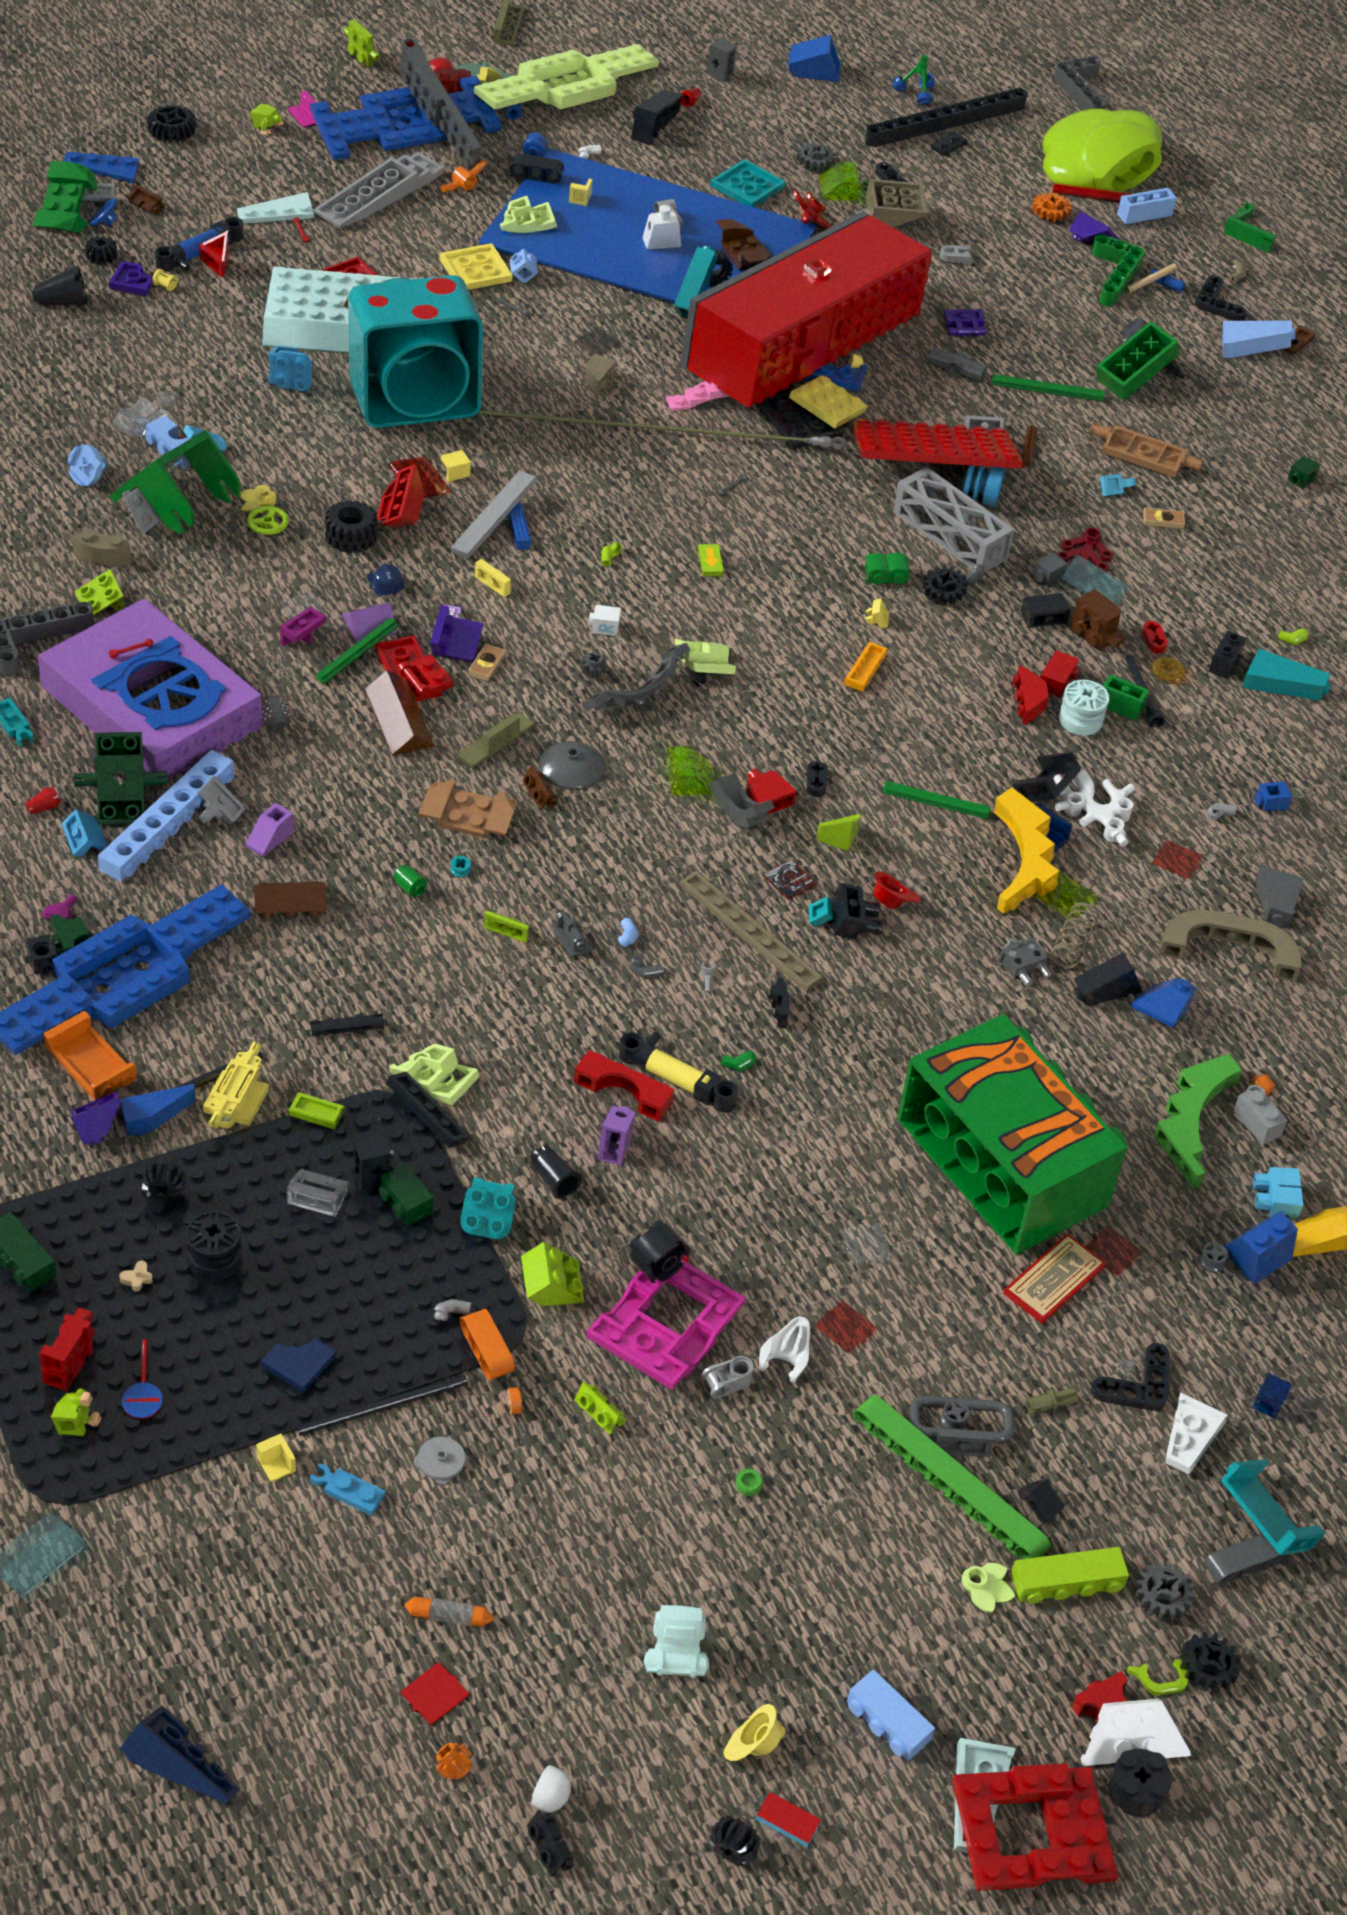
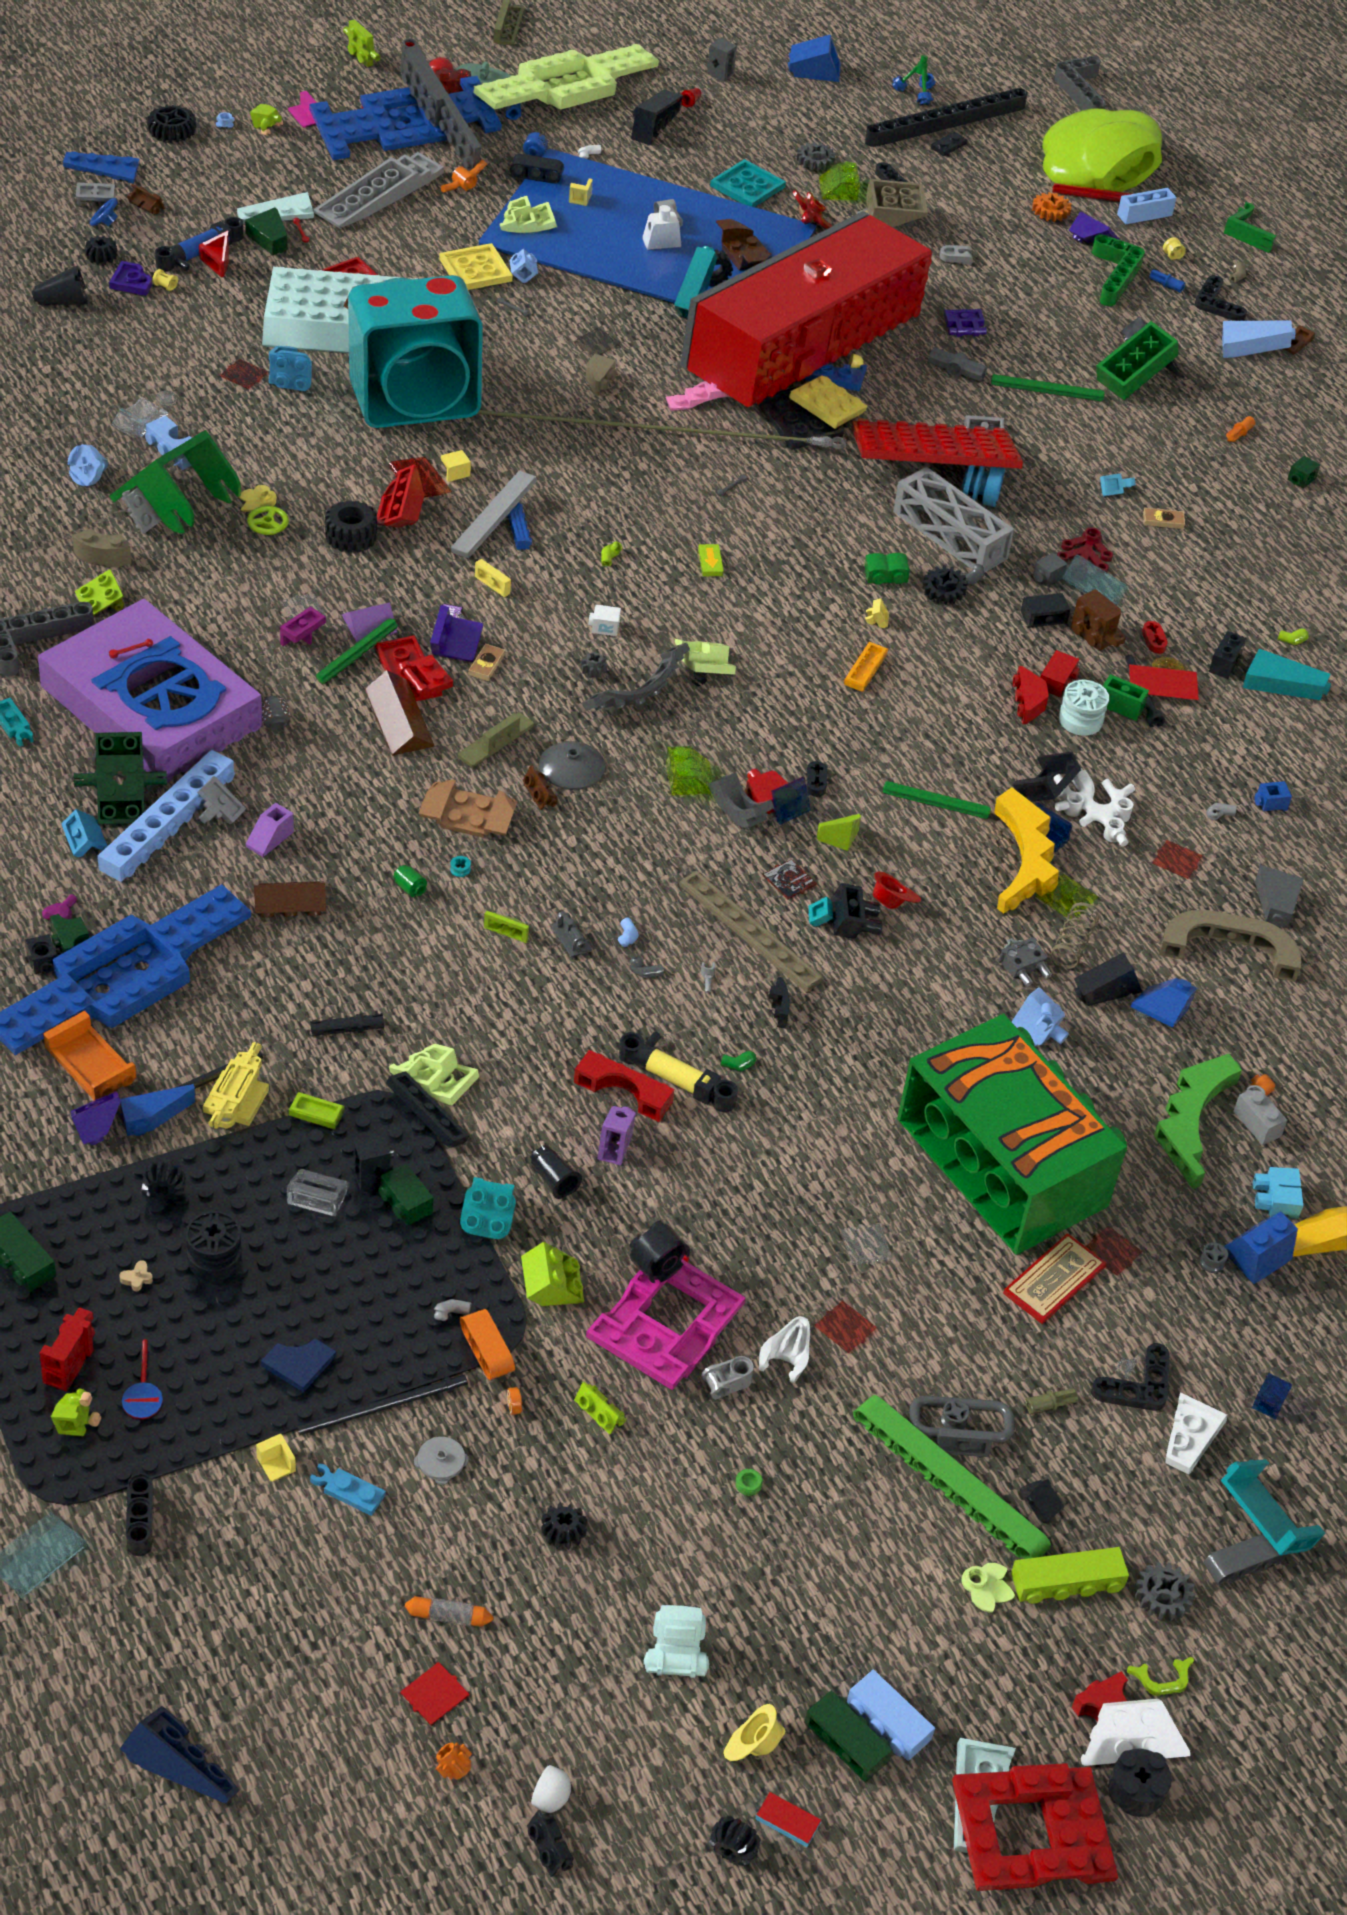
(43, 801): red cone -> none
(65, 197): green piece -> none
(139, 1504): none -> black beam
(192, 431): medium azure tile -> none
(225, 120): none -> light blue plate
(243, 373): none -> clear red piece
(268, 231): none -> dark green slope
(386, 580): dark blue piece -> none
(488, 75): light yellow plate -> none
(564, 1525): none -> black gear
(791, 800): none -> piece
(848, 1736): none -> dark green brick
(1029, 445): reddish brown axle -> none
(1041, 1018): none -> light blue torso
(1144, 450): medium nougat plate -> none
(1151, 278): tan bar -> none
(1165, 681): none -> red sticker
(1174, 248): none -> light yellow wheel
(1210, 1664): black gear -> none
(1240, 429): none -> orange axle

